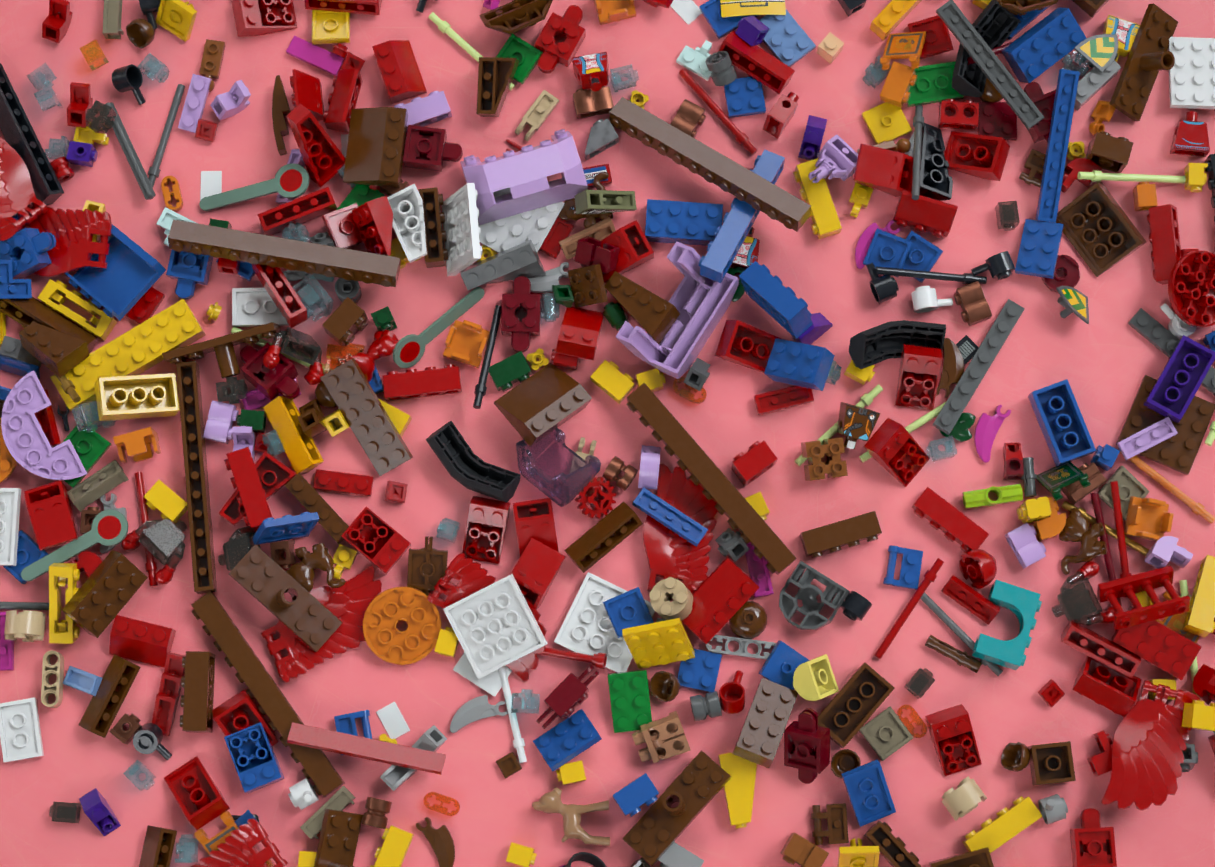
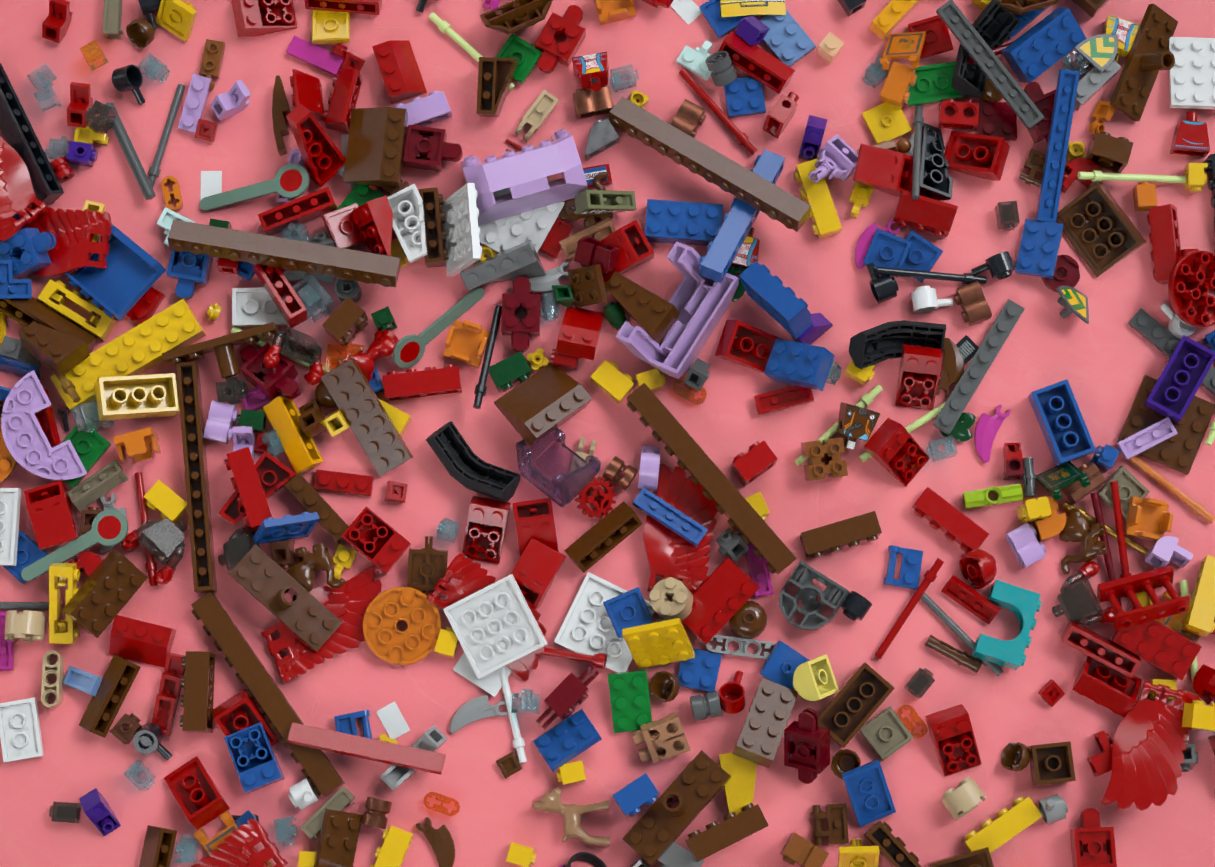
(286, 830): none -> clear light blue brick
(731, 830): none -> reddish brown brick

